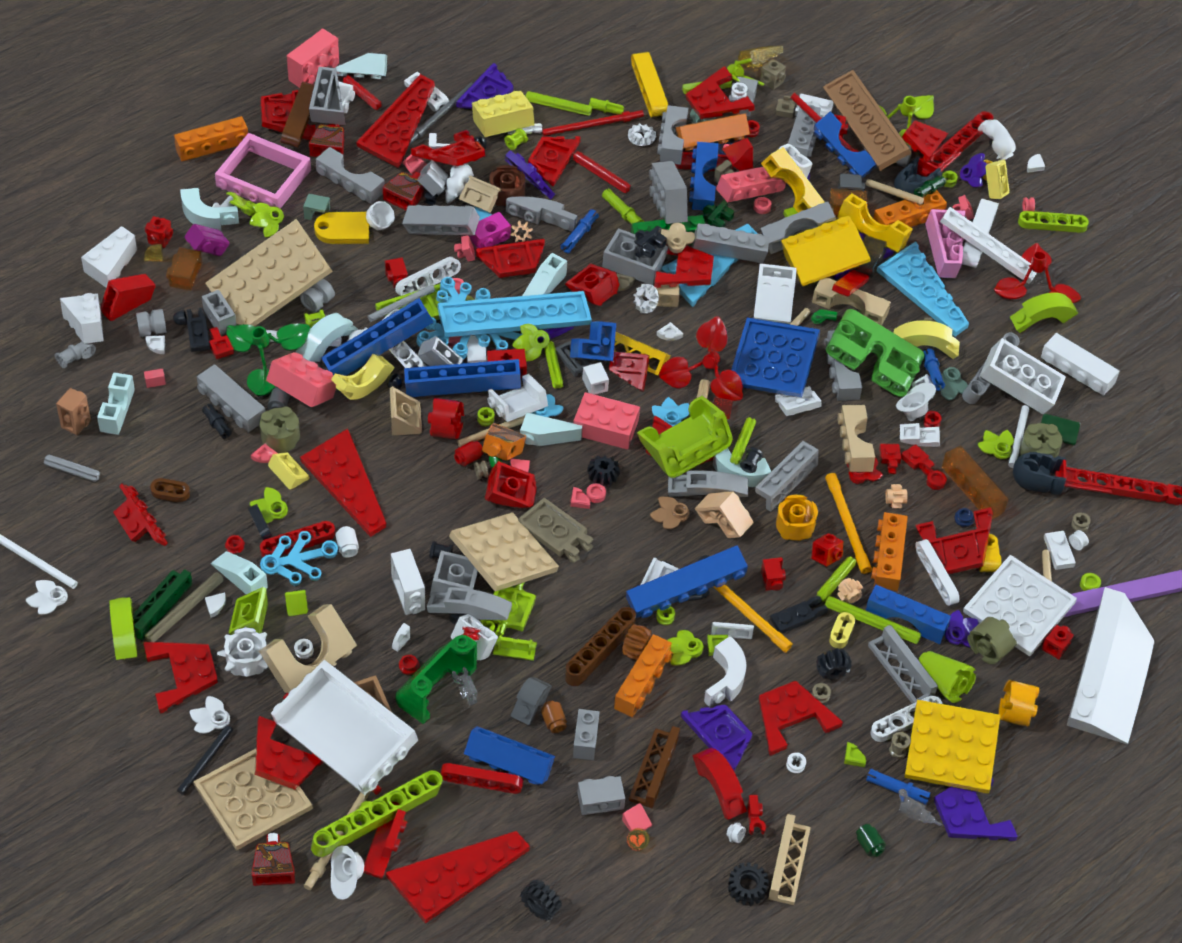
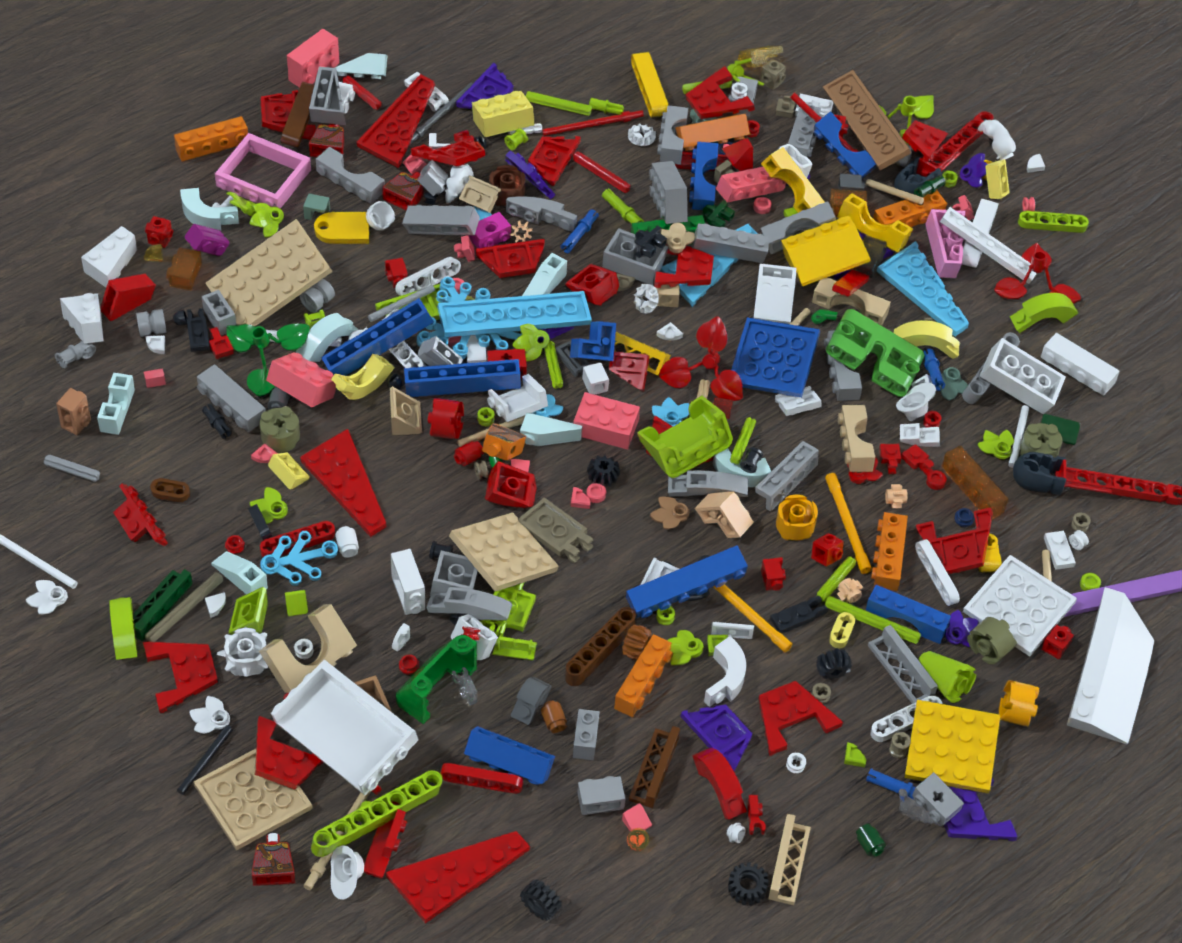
(935, 789): none -> light grey brick

